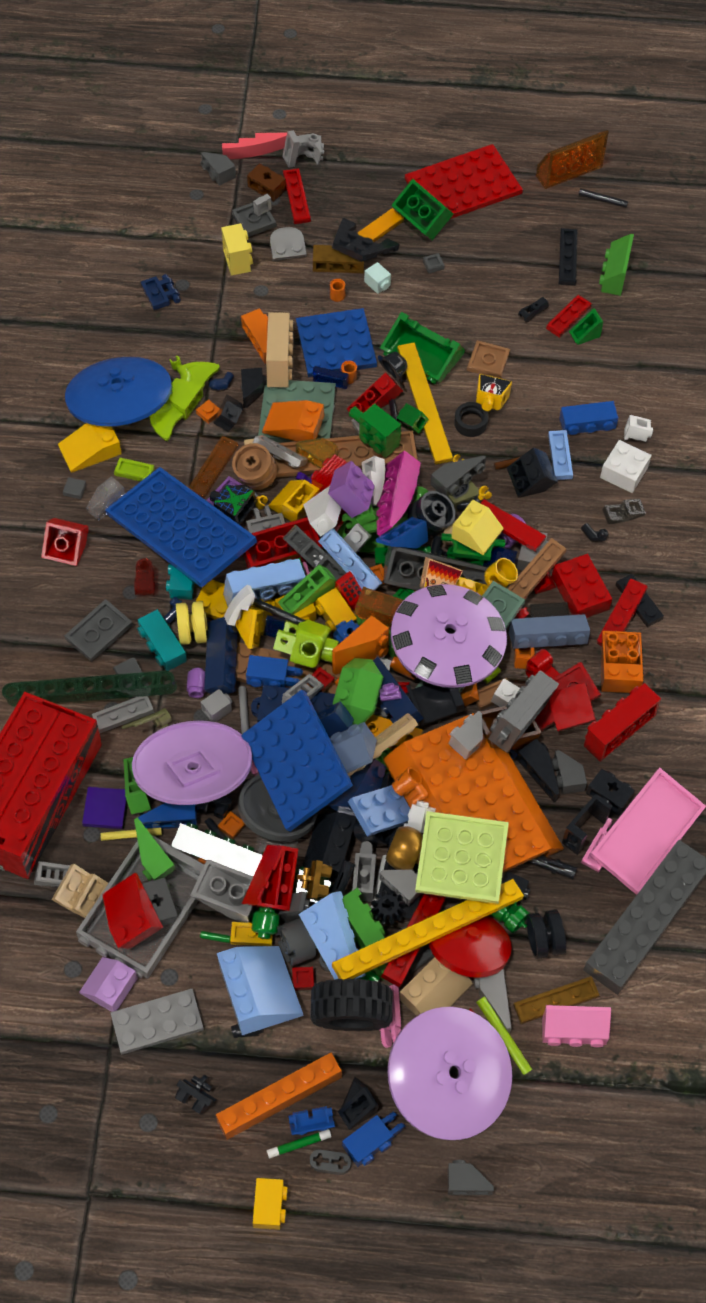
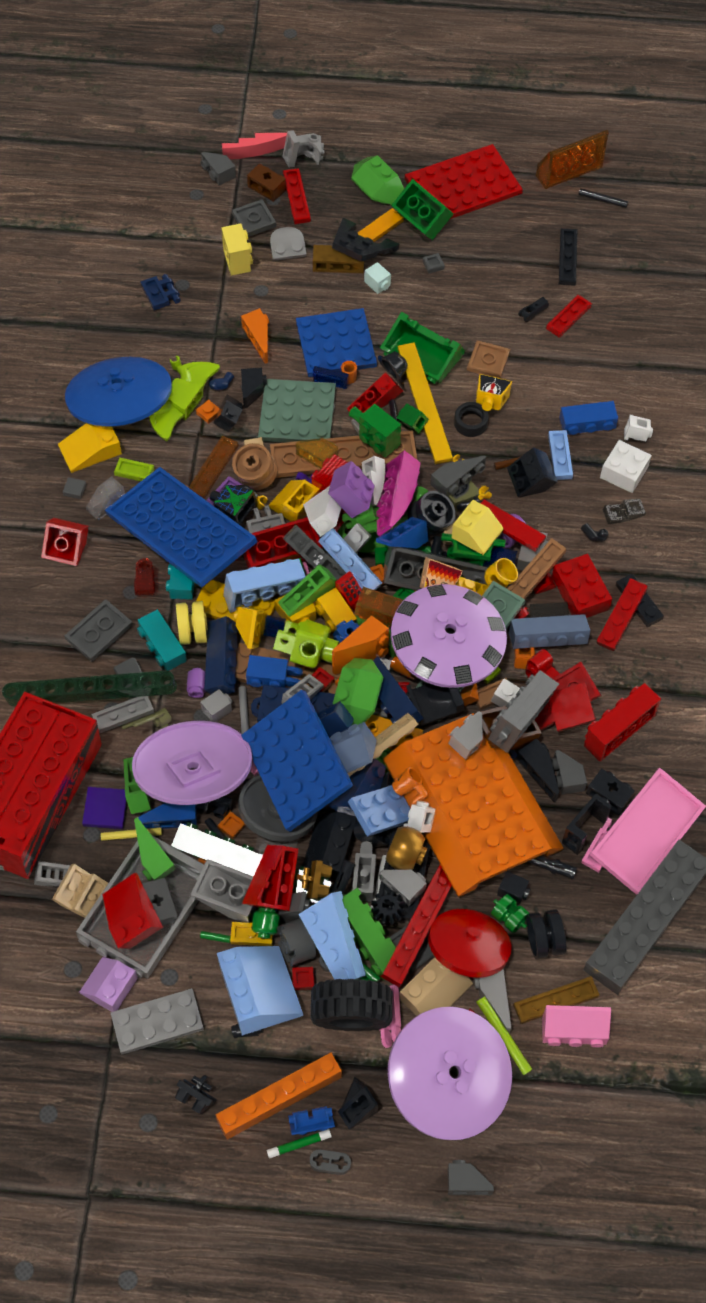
(172, 615): dark blue arm -> none
(240, 601): white slope -> none
(262, 205): light grey plate -> none
(268, 1203): yellow brick -> none
(278, 612): black bar -> none
(279, 350): tan brick -> none
(281, 452): light grey plate -> none
(294, 420): orange slope -> none
(337, 290): orange beam -> none
(371, 1139): blue hinge -> none
(377, 180): none -> bright green wedge
(390, 692): medium lavender plate -> none
(423, 933): yellow plate -> none
(462, 857): yellowish green plate -> none
(587, 328): green slope -> none
(616, 265): bright green slope -> none
(621, 661): orange slope -> none

